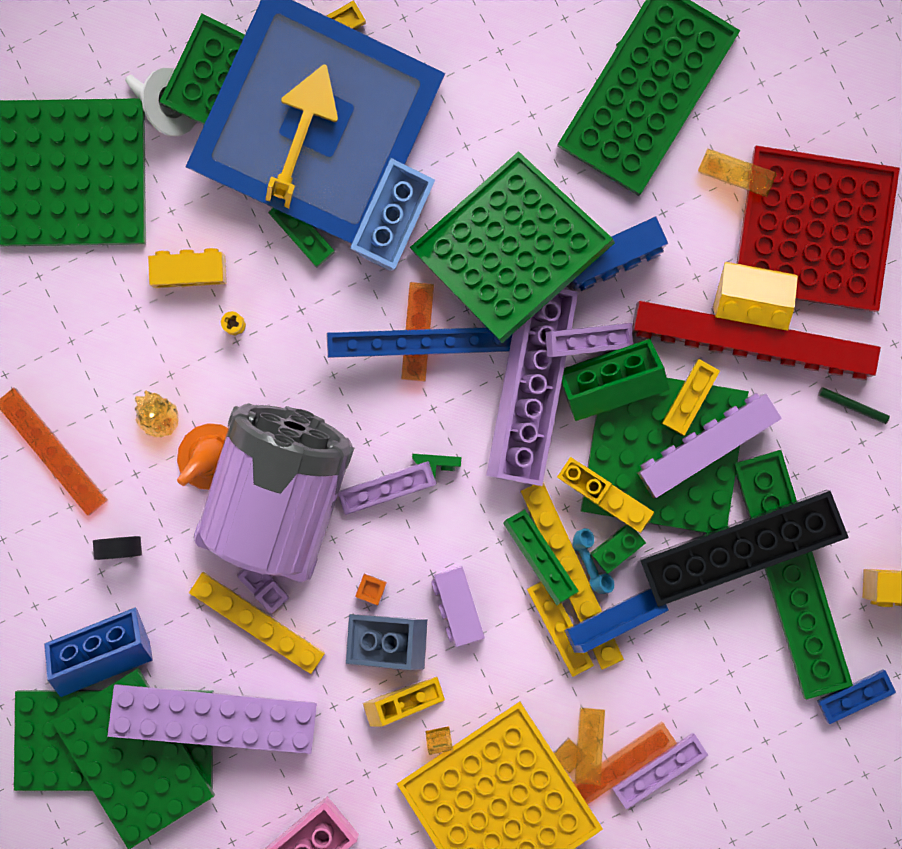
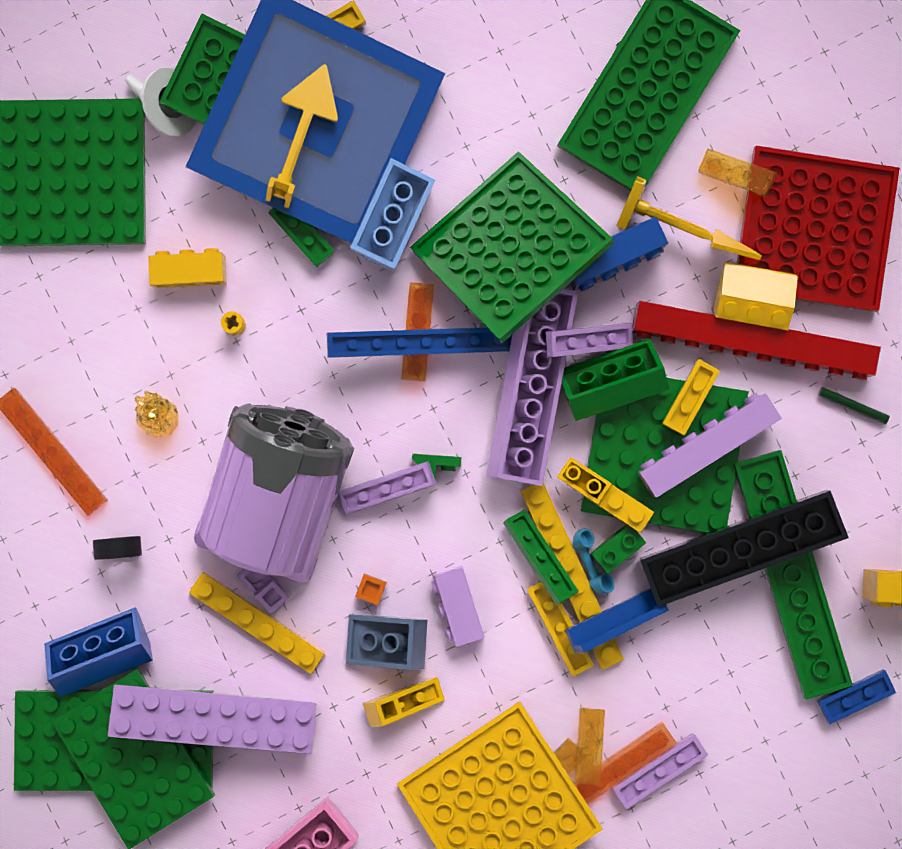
(200, 454): orange piece -> none
(439, 740): clear yellow tile -> none
(718, 240): none -> yellow piece

